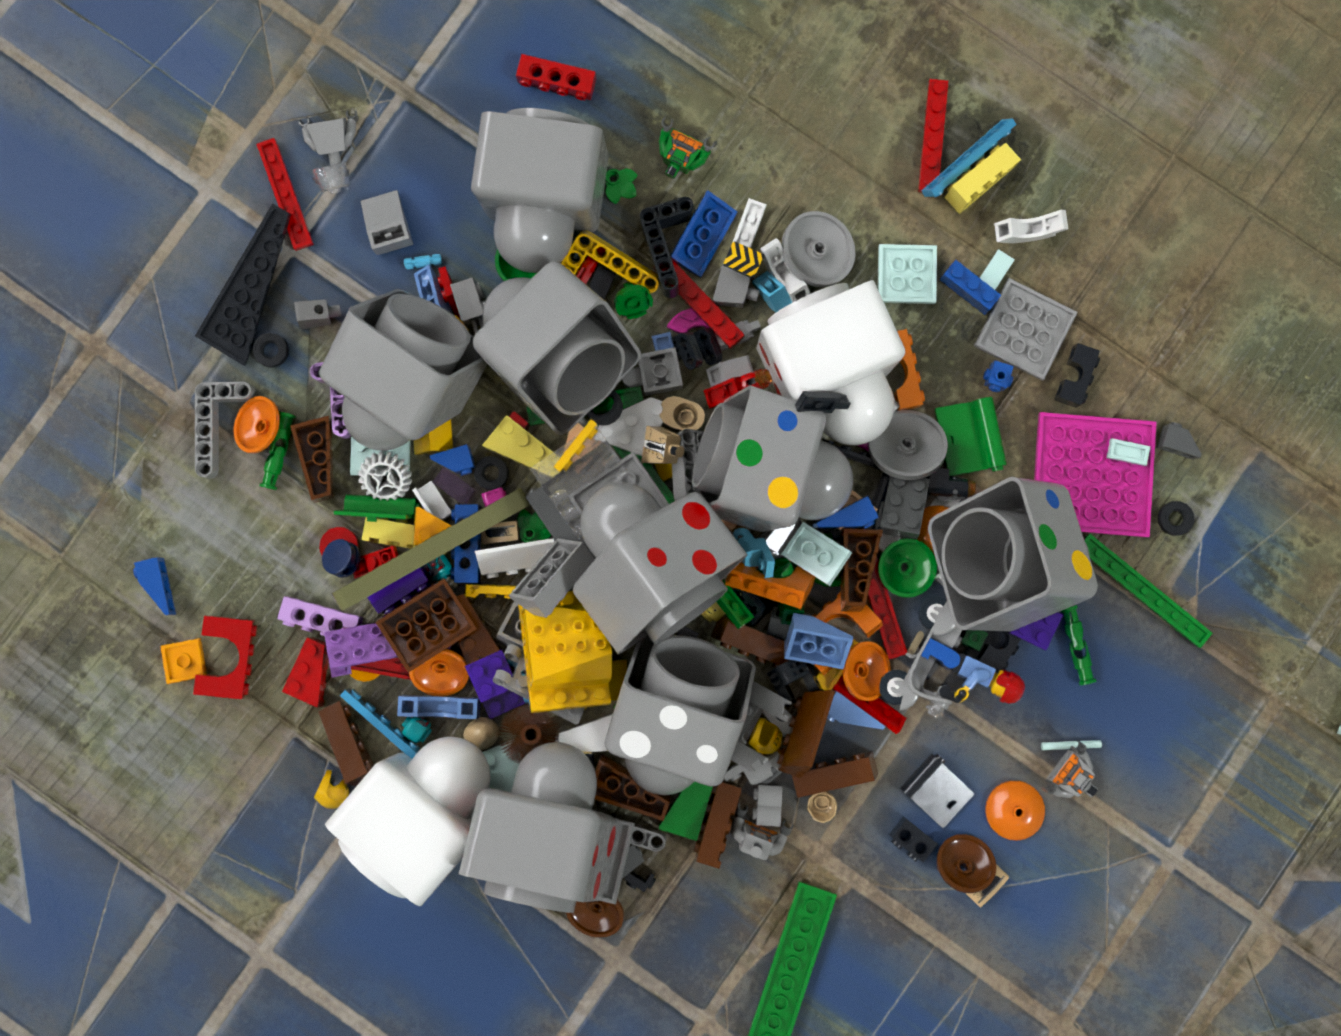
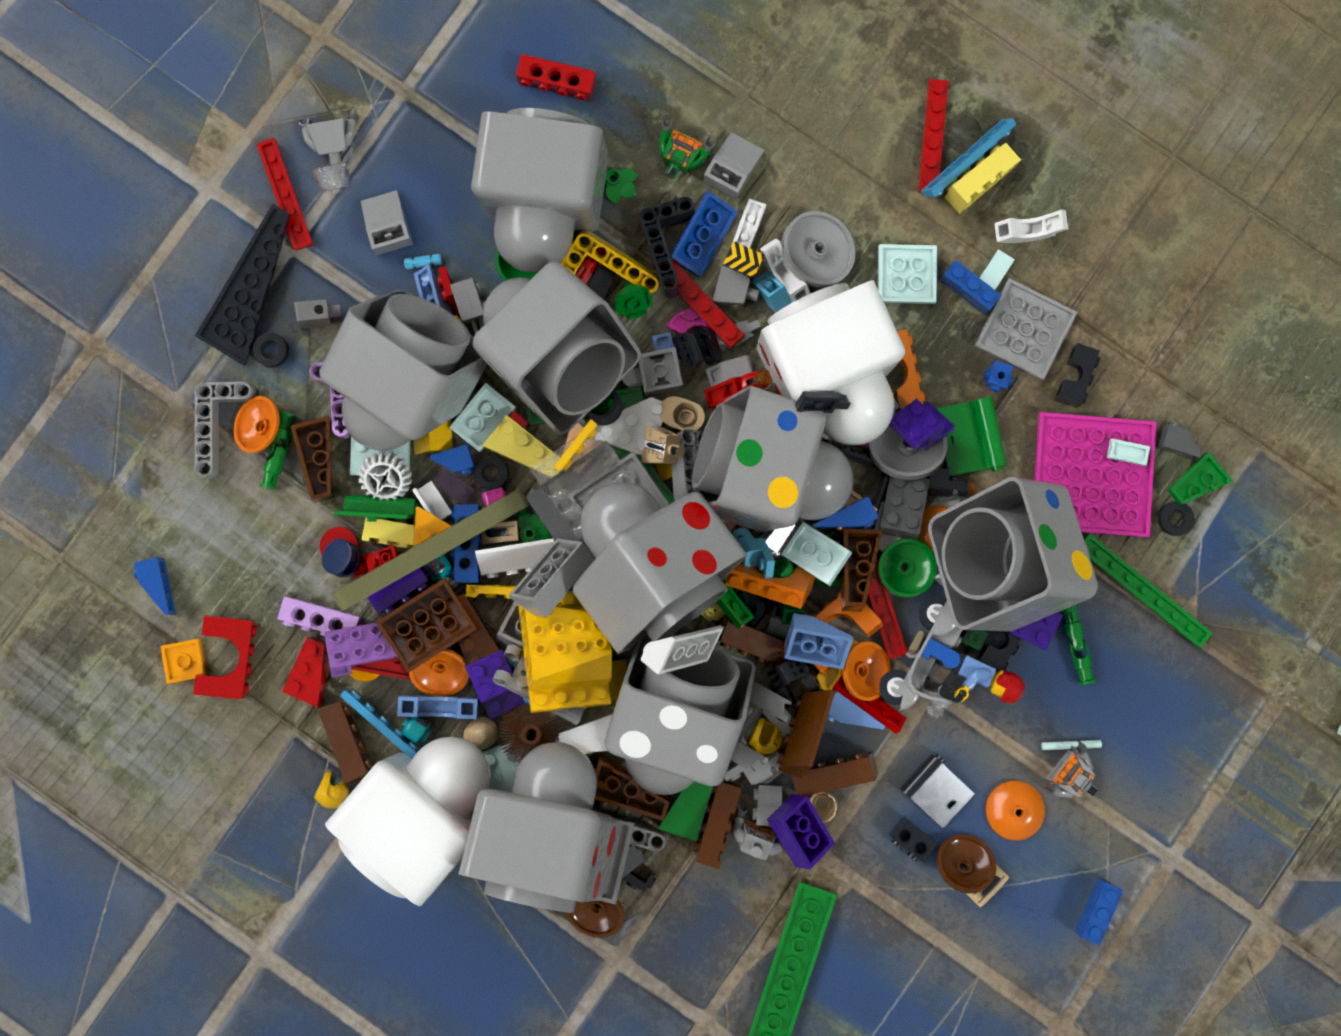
(482, 416): none -> light aqua plate
(681, 650): none -> white slope
(733, 165): none -> light grey slope
(801, 831): none -> dark purple brick
(921, 425): none -> dark purple bracket
(1098, 911): none -> blue brick
(1199, 479): none -> green wing

